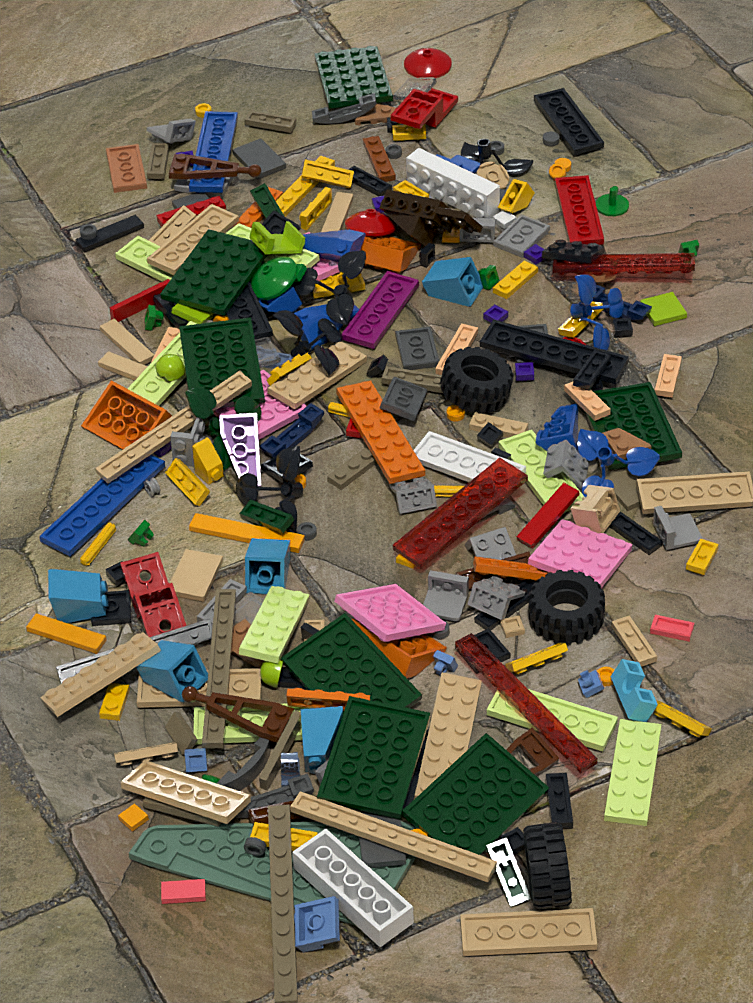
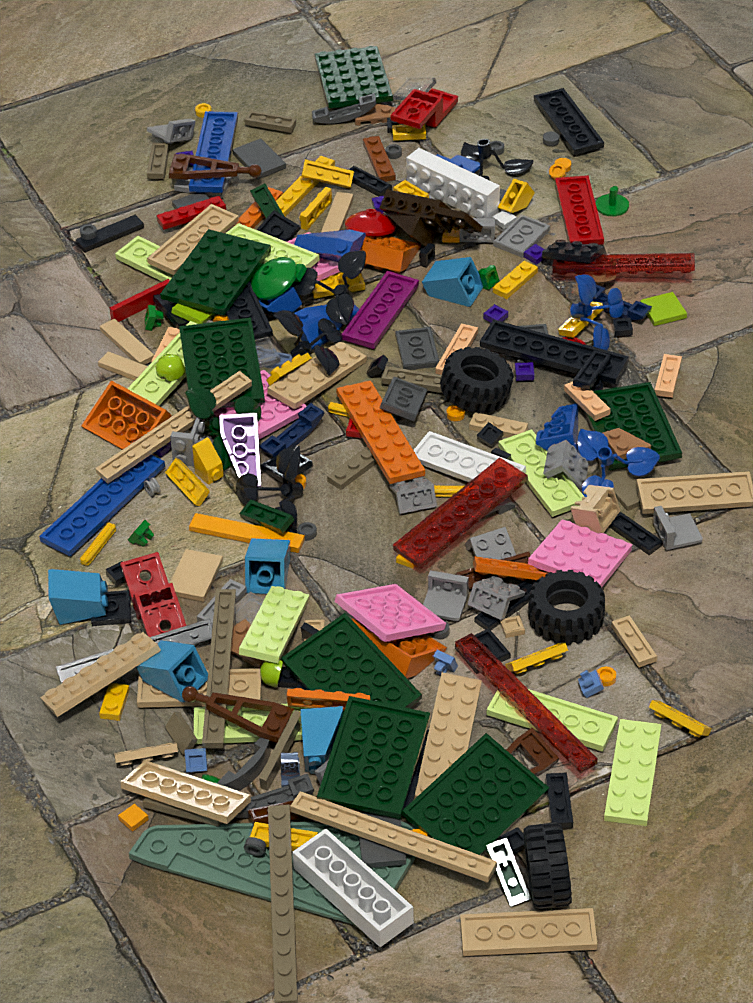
(66, 633): light orange tile -> none
(126, 168): nougat tile -> none
(172, 226): tan plate -> none
(183, 891): coral tile -> none
(287, 243): lime panel -> none
(316, 923): medium blue plate -> none
(427, 63): red dish -> none
(494, 173): tan tile -> none
(548, 515): red tile -> none
(636, 701): medium azure arch -> none
(672, 628): coral tile -> none
(689, 247): green tile -> none
(702, 556): yellow plate -> none

